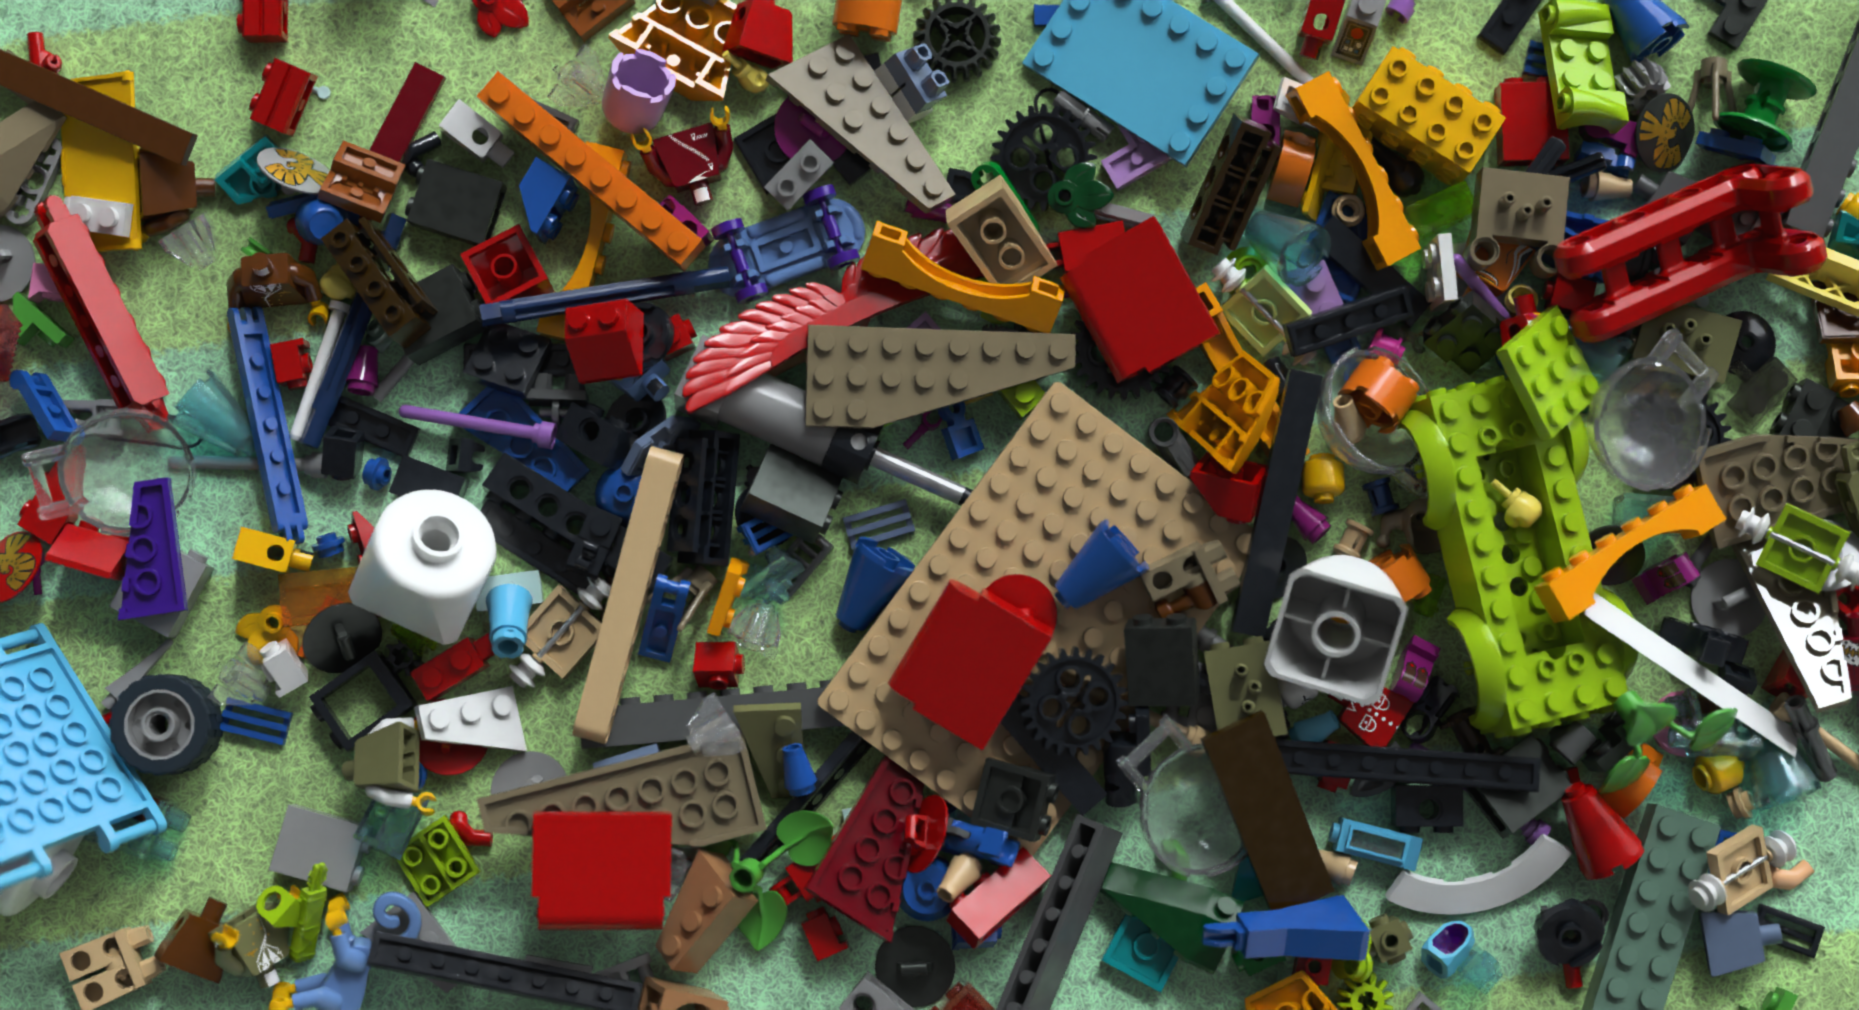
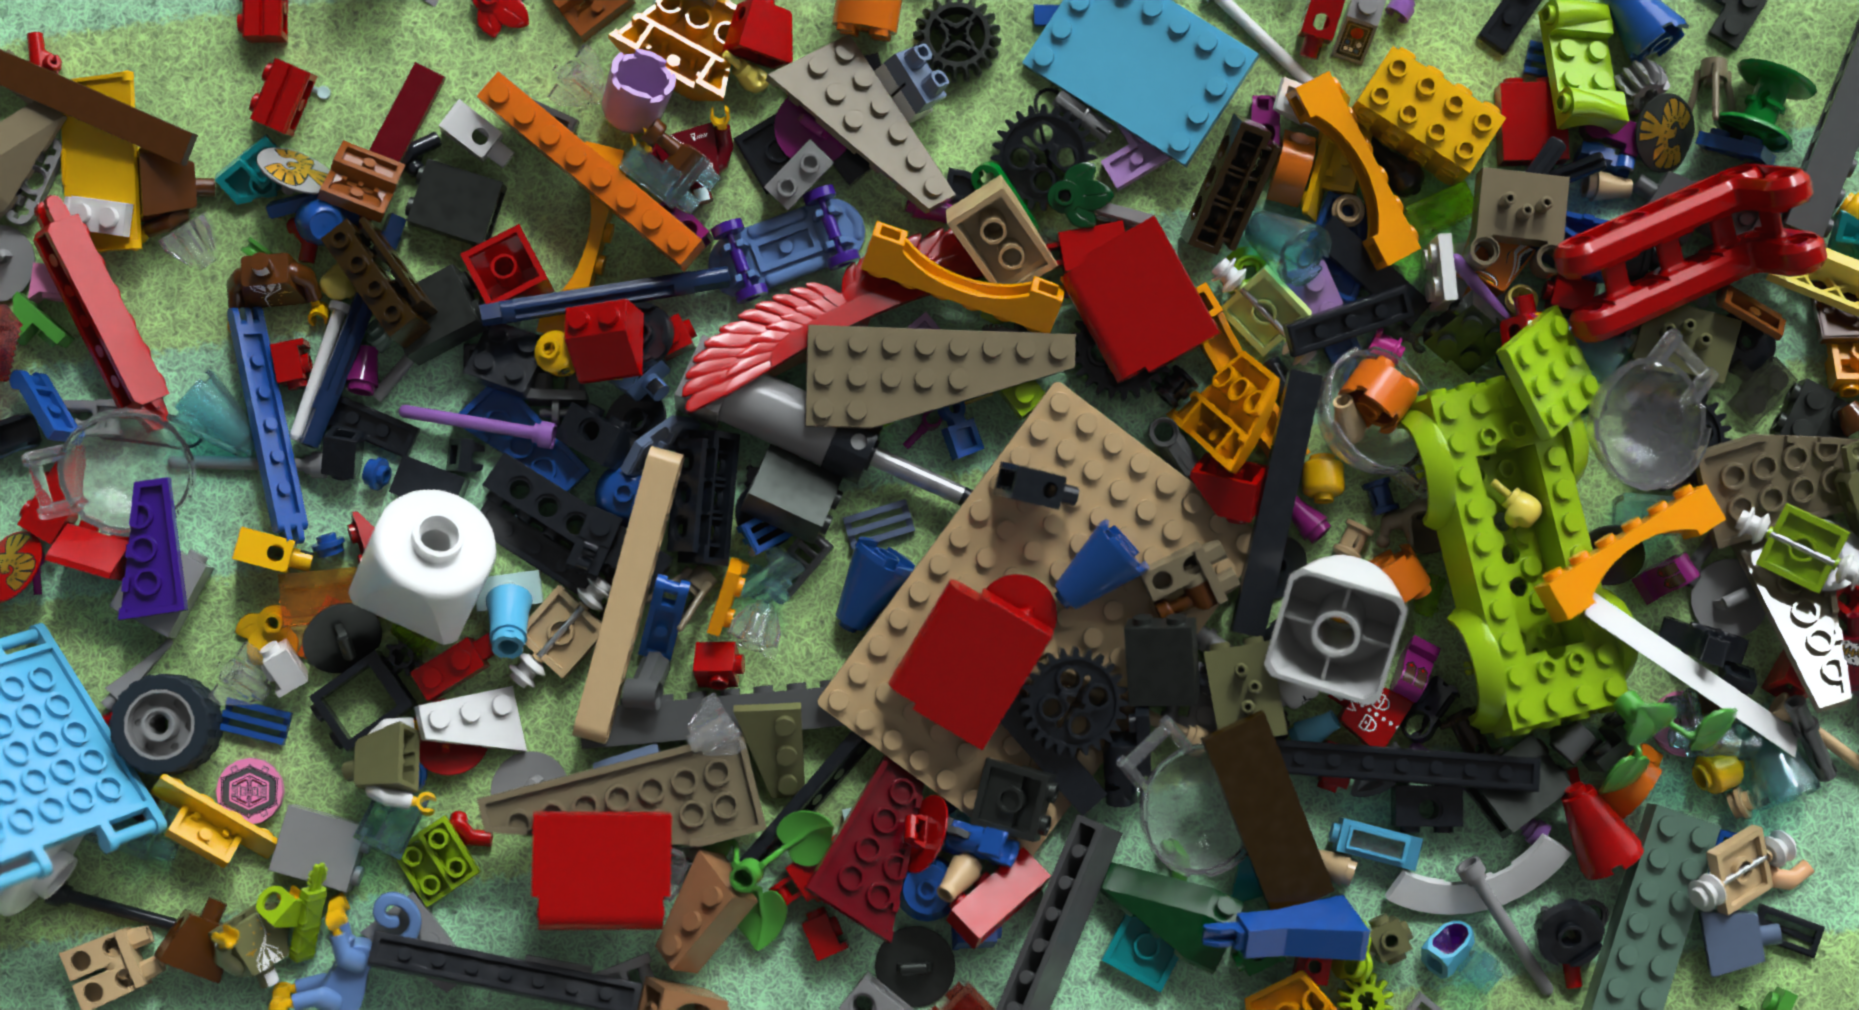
(67, 894): none -> black piece
(208, 826): none -> yellow bracket
(251, 789): none -> tile
(546, 198): blue slope -> none
(554, 357): none -> yellow head
(646, 687): none -> dark grey piece
(675, 175): none -> clear light blue hips
(798, 773): blue cone -> none
(1034, 486): none -> black torso
(1473, 872): none -> light grey piece
(1751, 311): none -> dark orange slope

